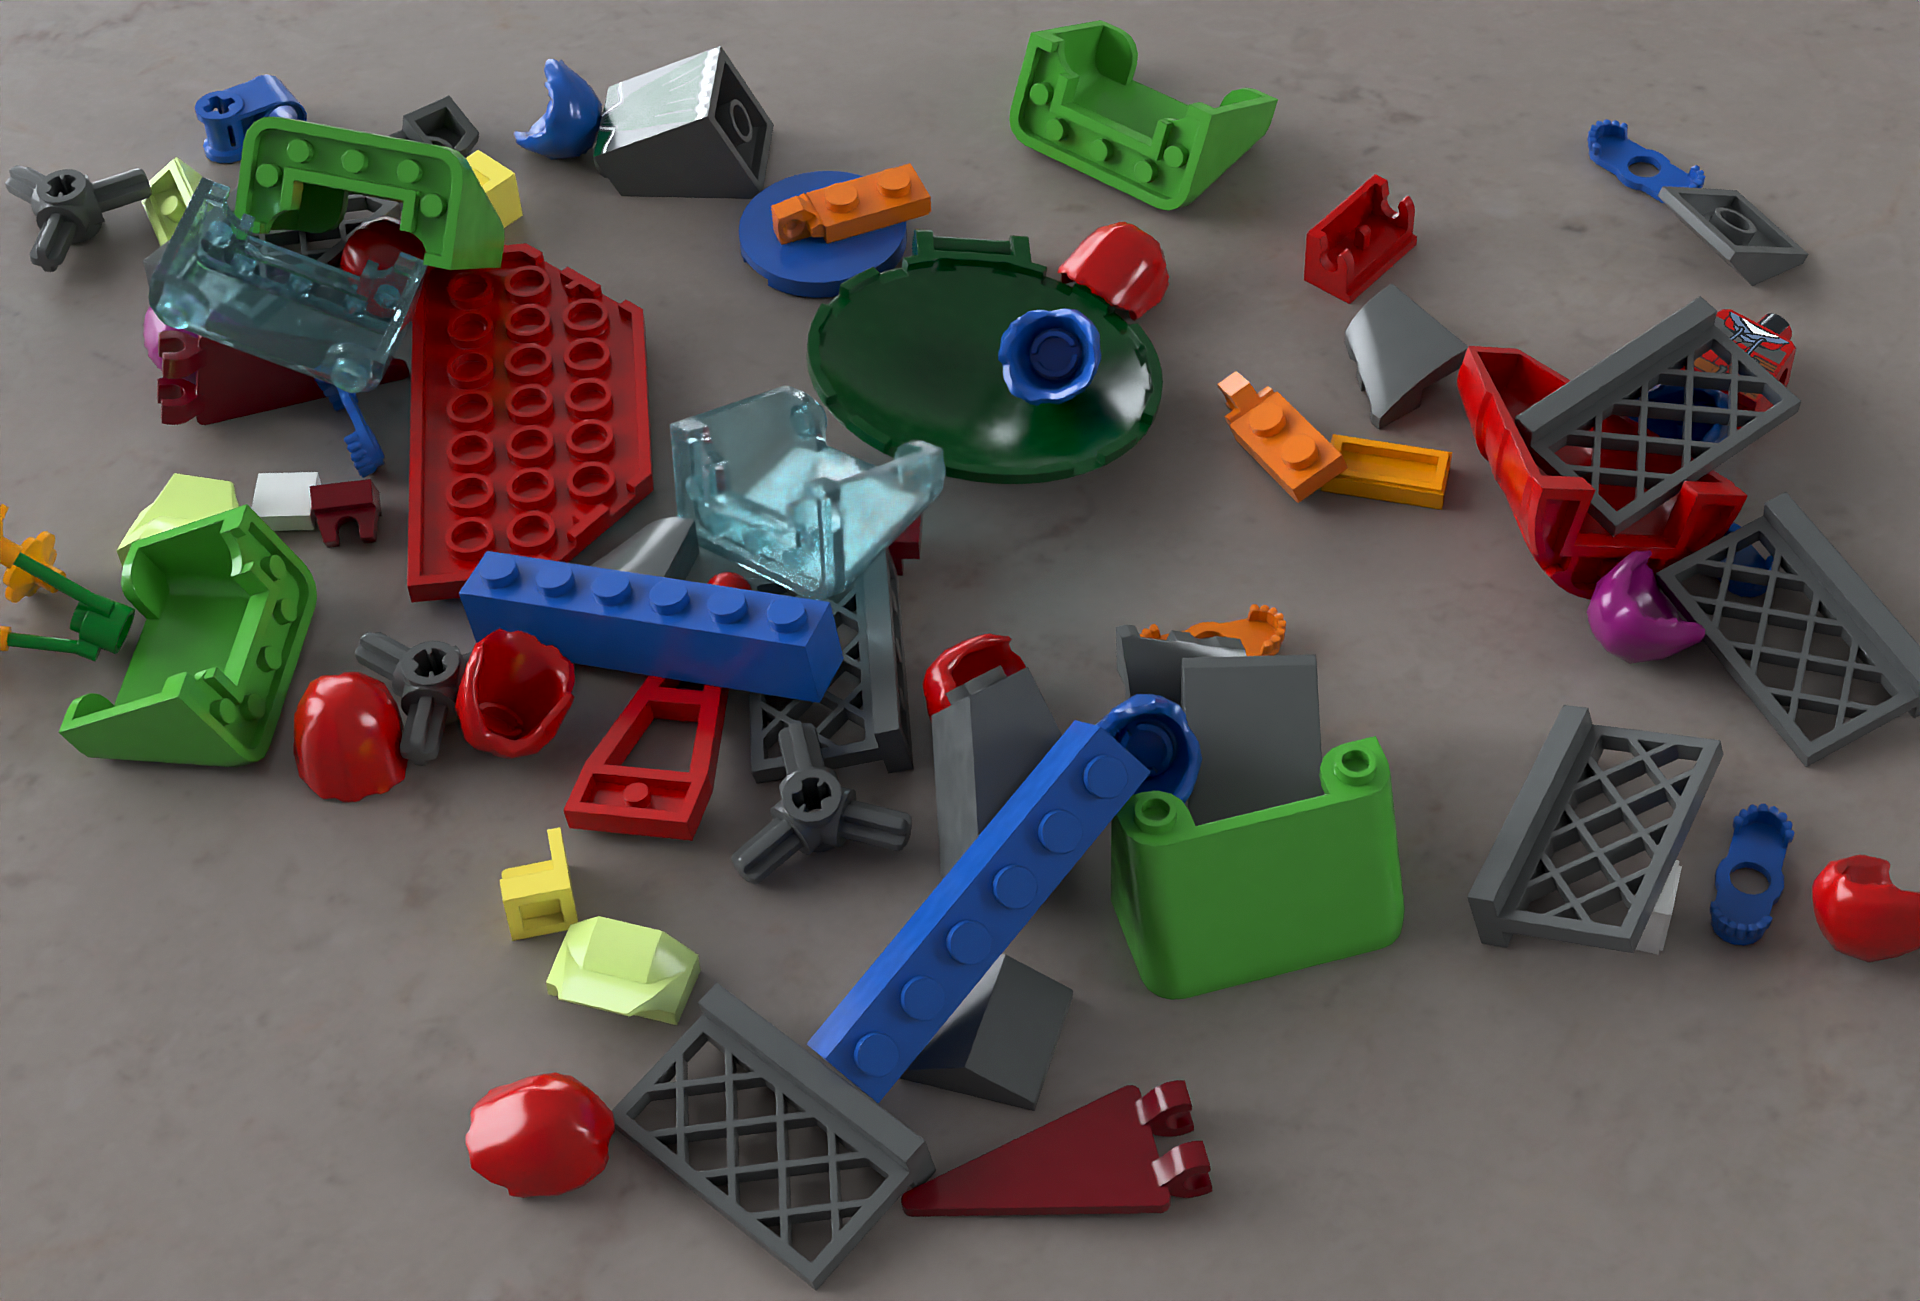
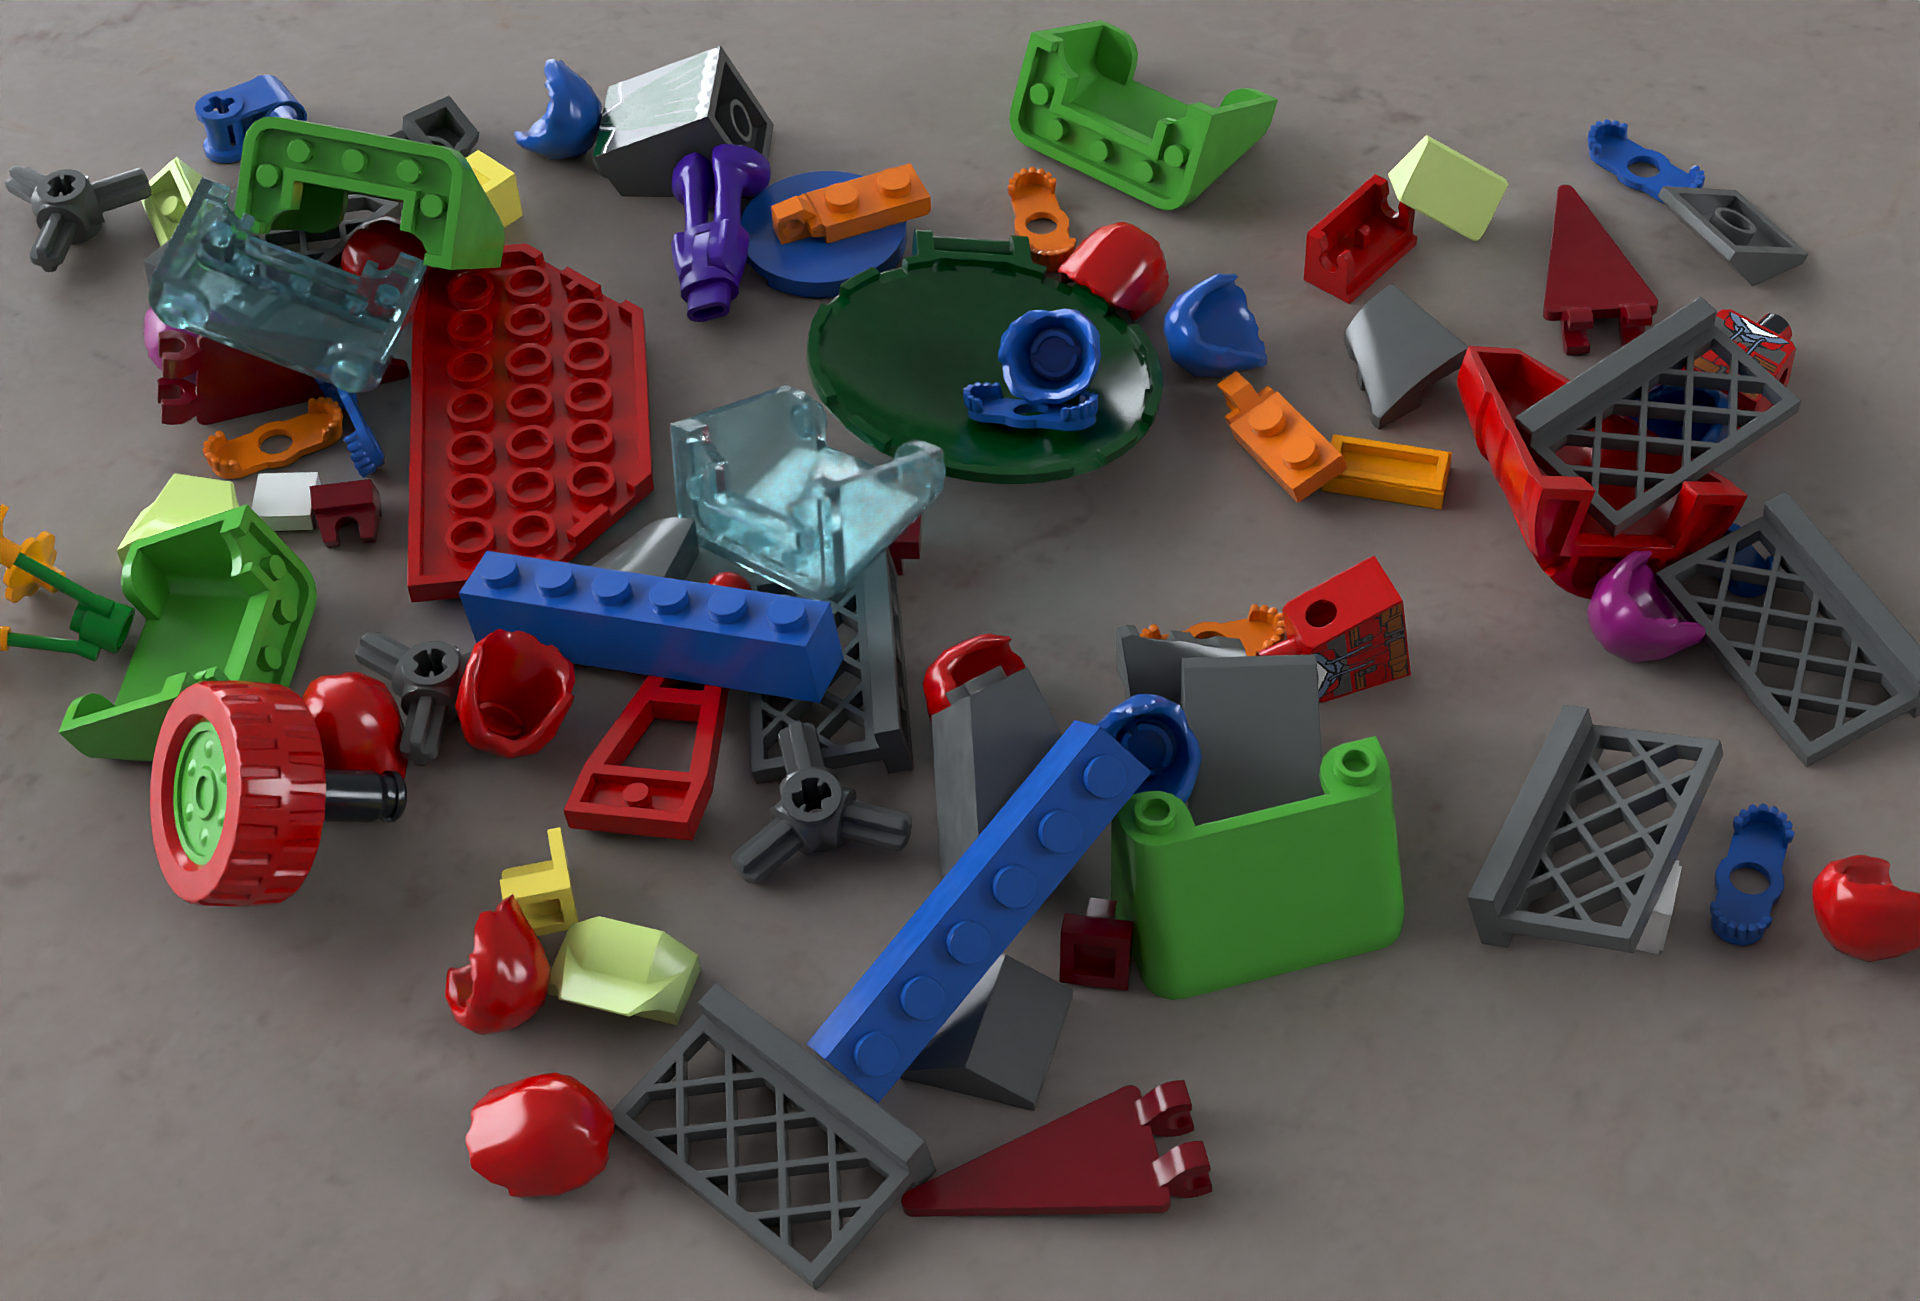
(248, 792): none -> red wheel
(309, 433): none -> orange piece
(504, 976): none -> red hair
(714, 253): none -> dark purple piece
(987, 405): none -> blue piece
(1034, 198): none -> orange piece
(1096, 947): none -> dark red tile
(1213, 330): none -> blue hair
(1352, 628): none -> red torso
(1448, 187): none -> yellowish green slope
(1591, 278): none -> dark red flag

